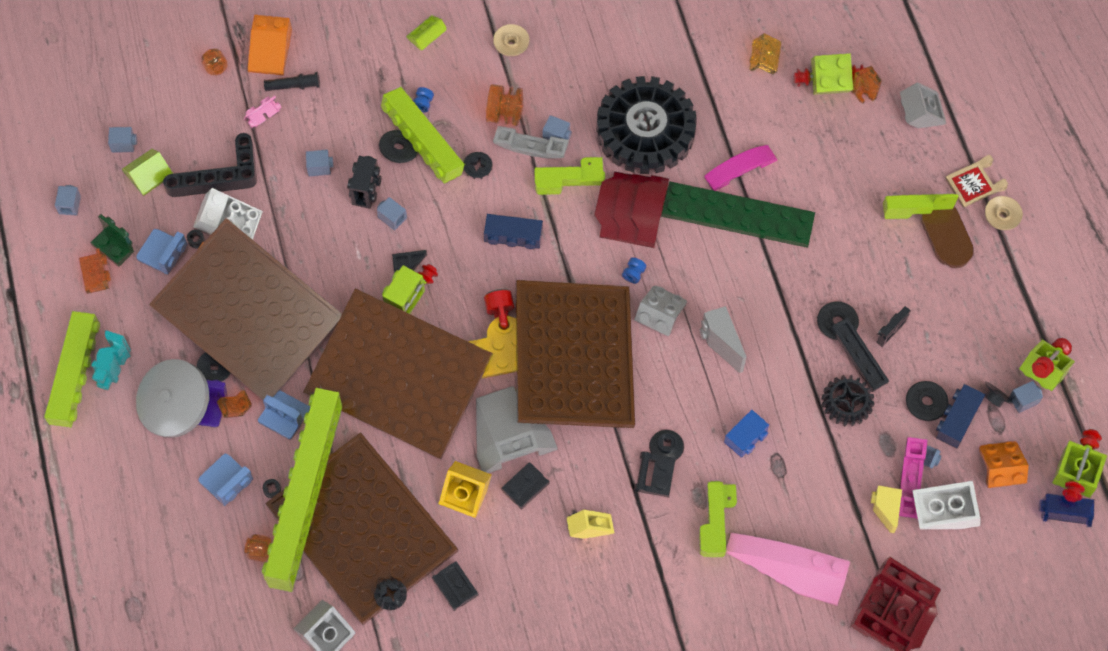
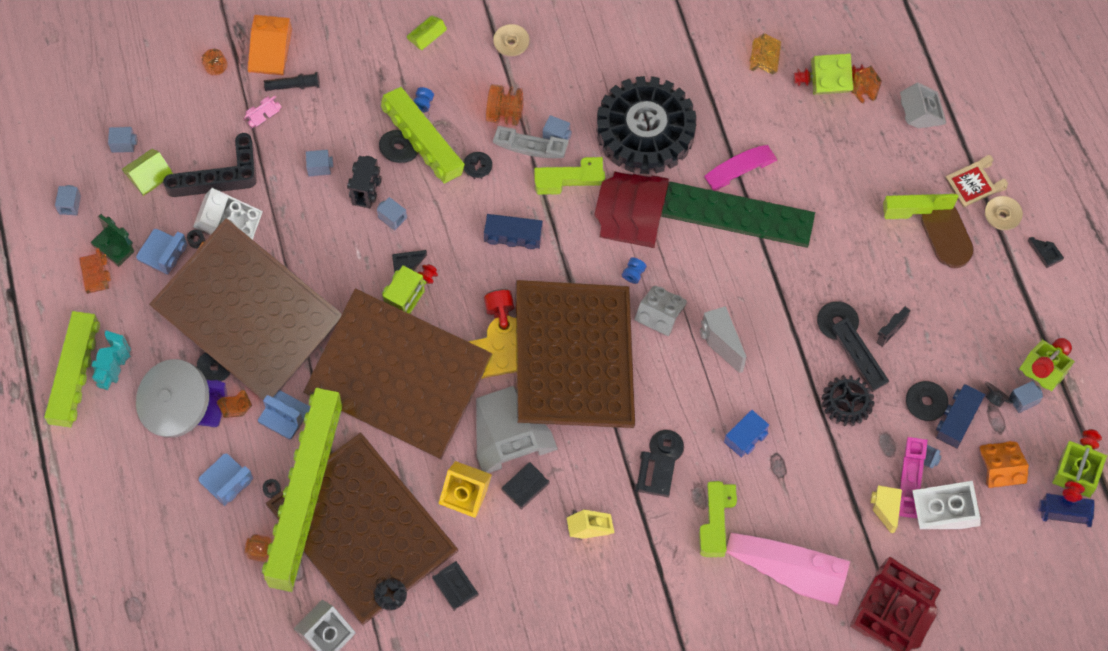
(1046, 251): none -> black tile

